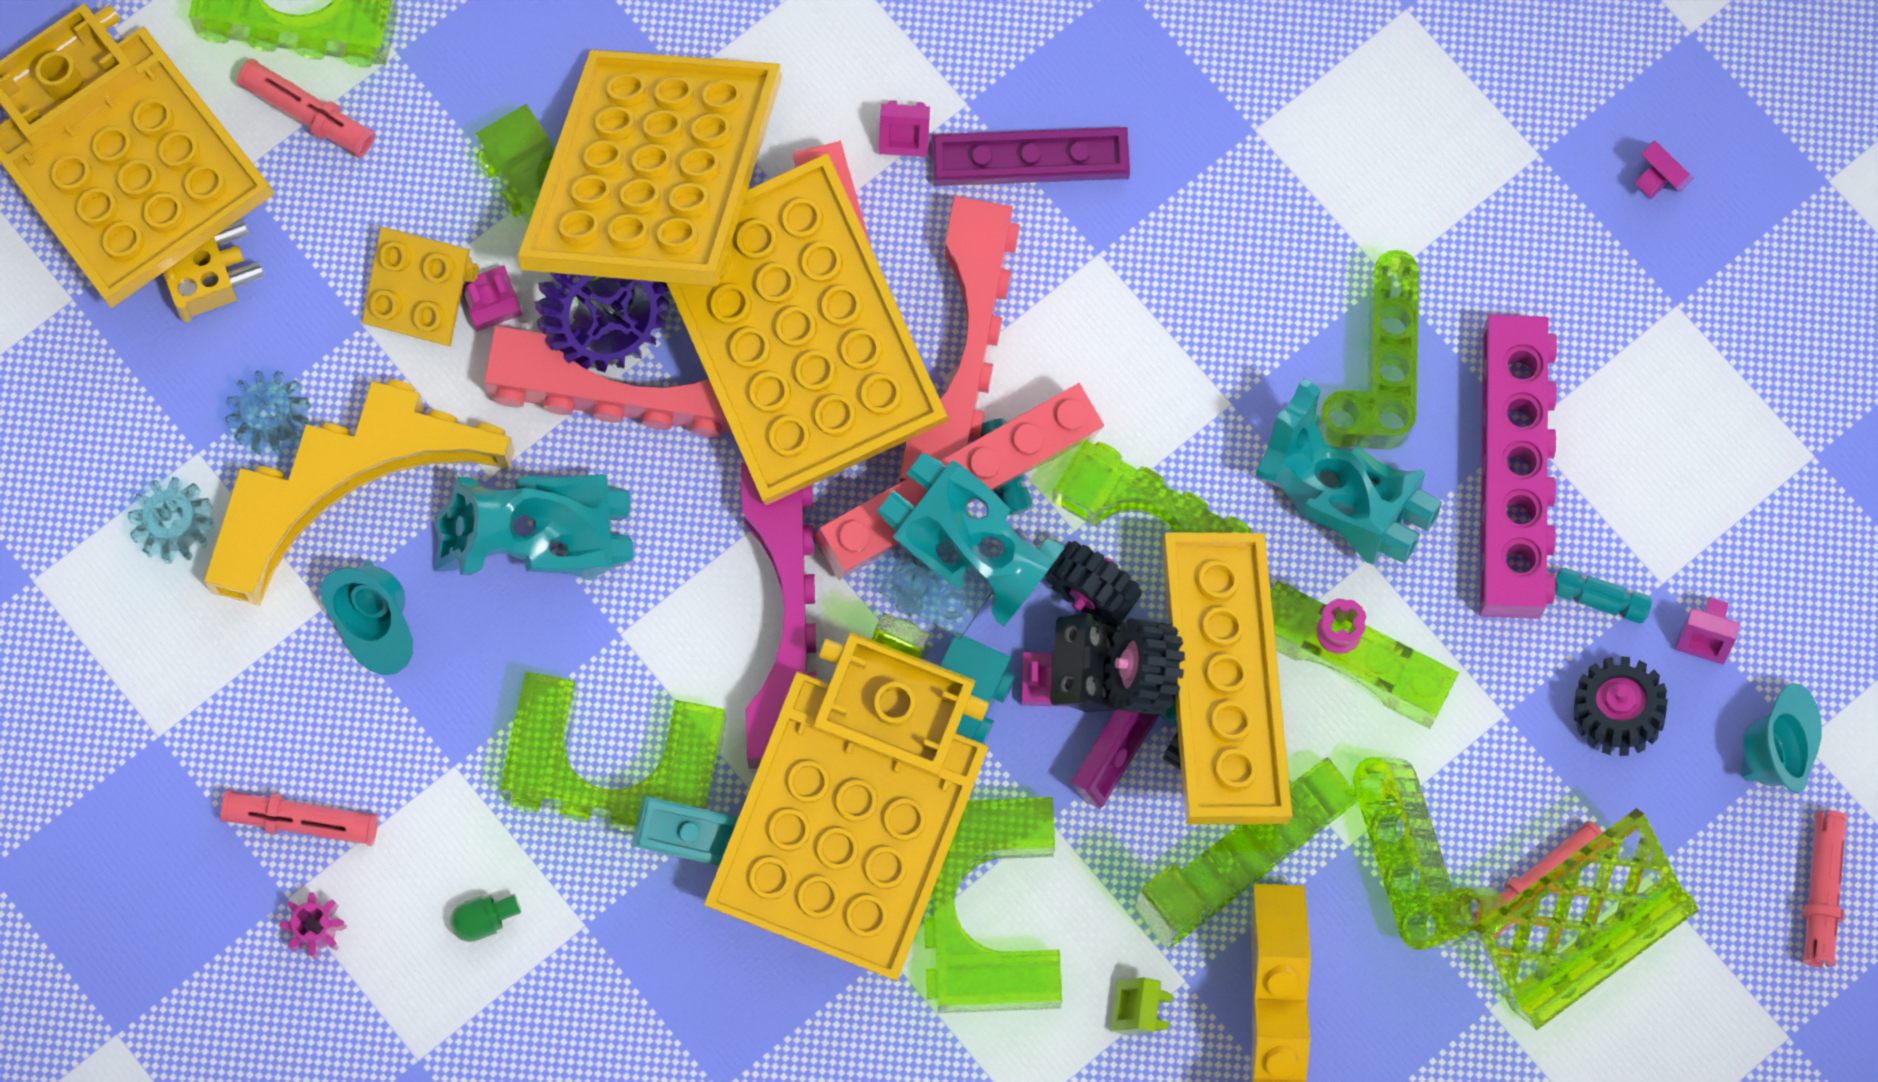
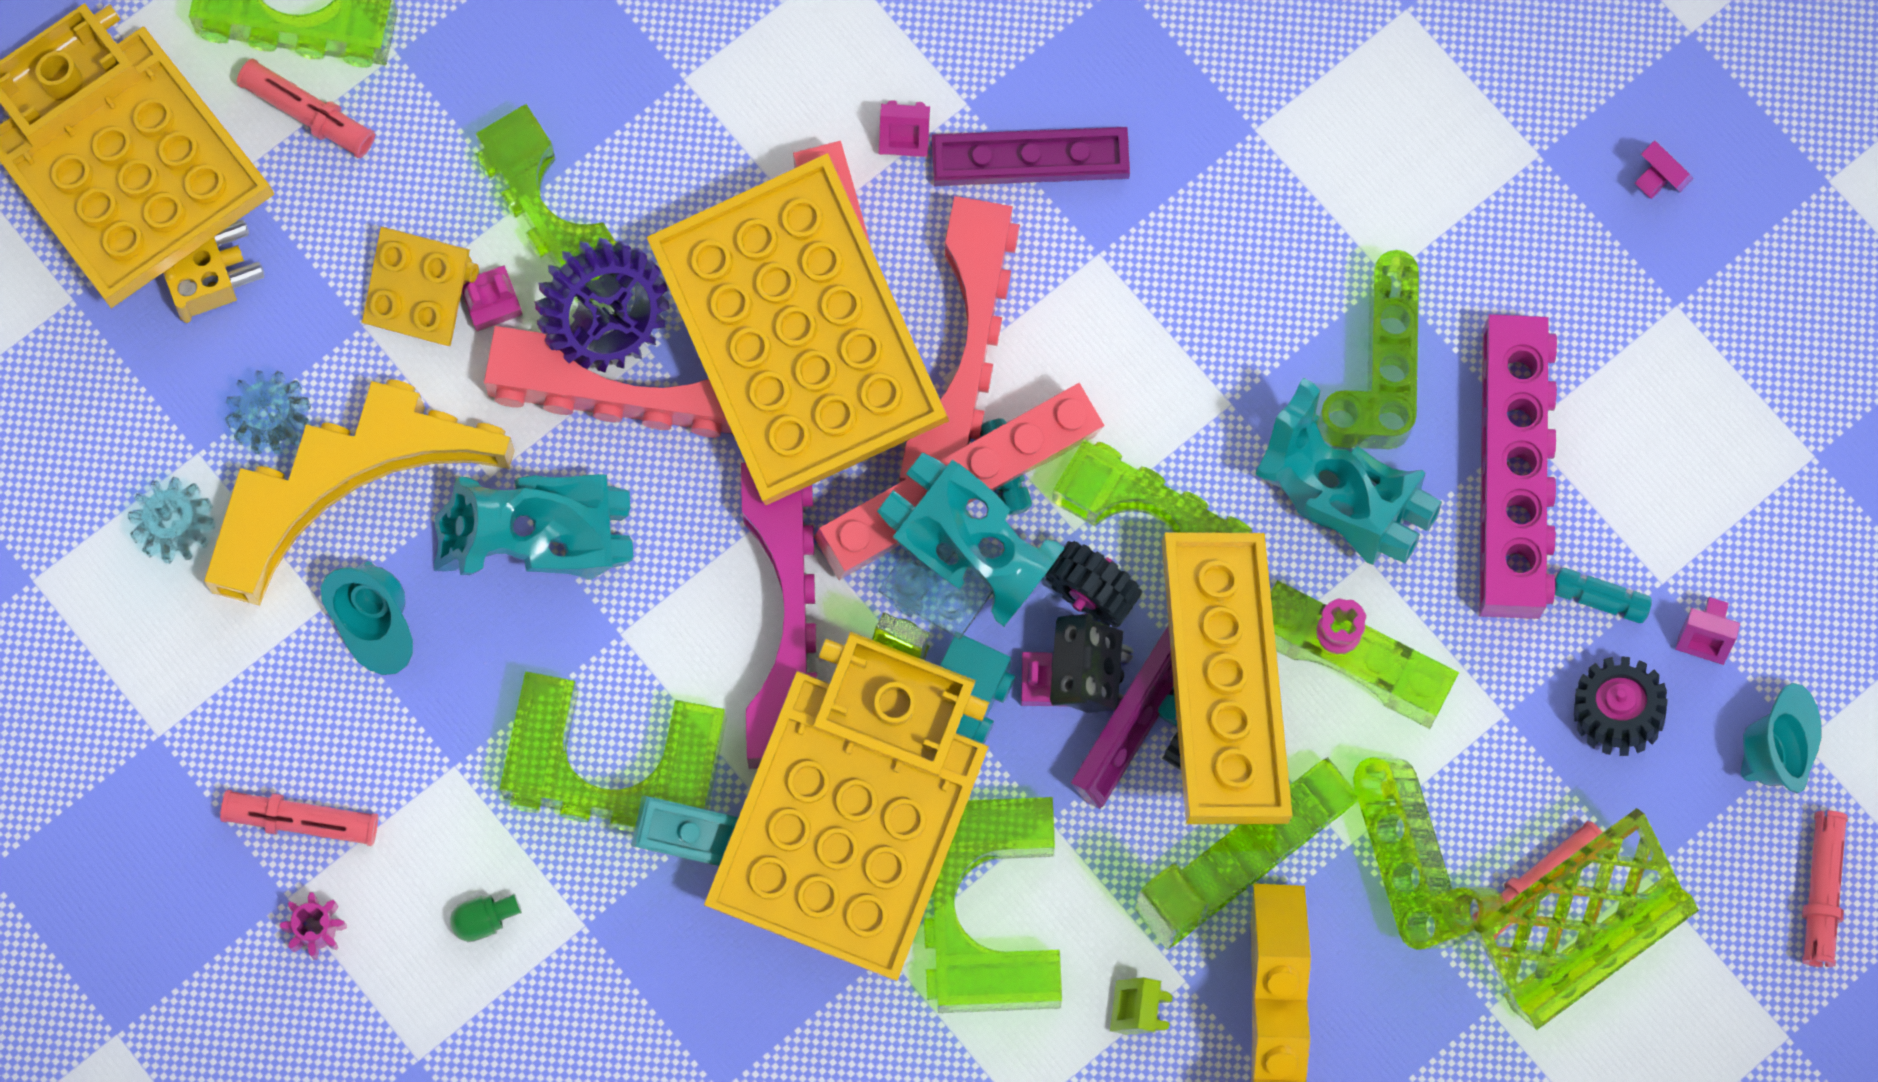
(651, 168): yellow plate -> none
(1144, 666): black wheel -> none

